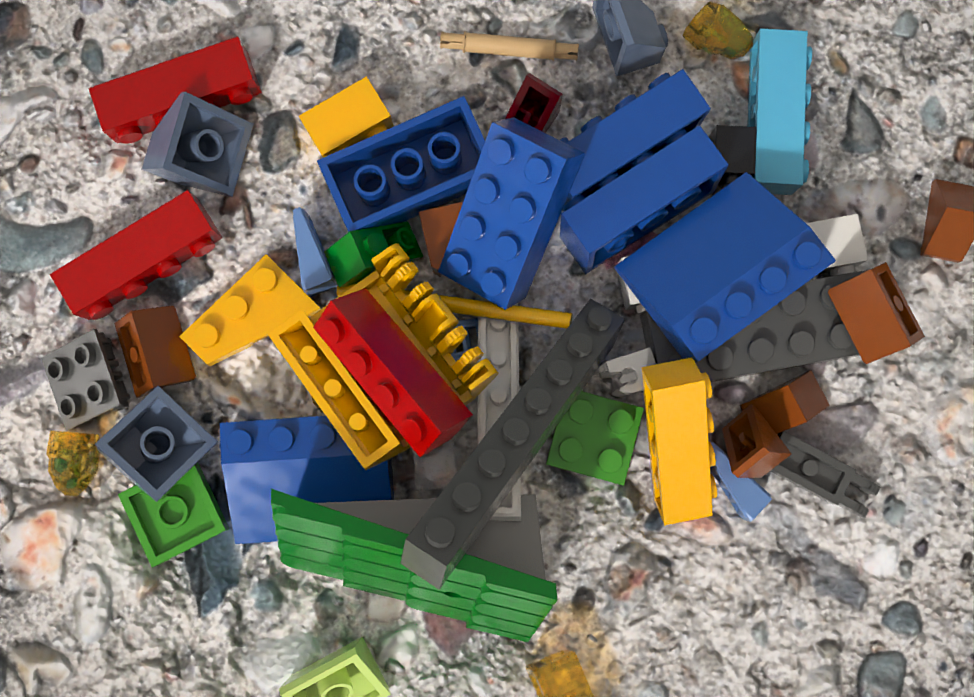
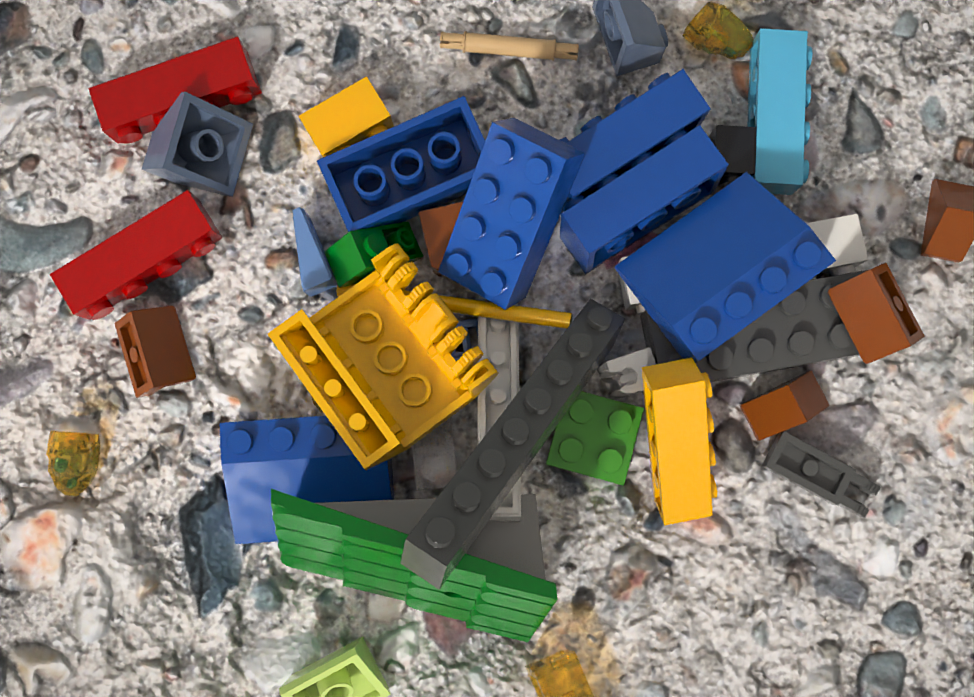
(84, 379): dark grey hinge -> none
(156, 444): sand blue slope -> none
(178, 520): bright green plate -> none
(247, 312): yellow wing -> none
(392, 371): red brick -> none
(536, 103): dark red slope -> none
(743, 493): medium blue slope -> none
(753, 445): dark orange slope -> none

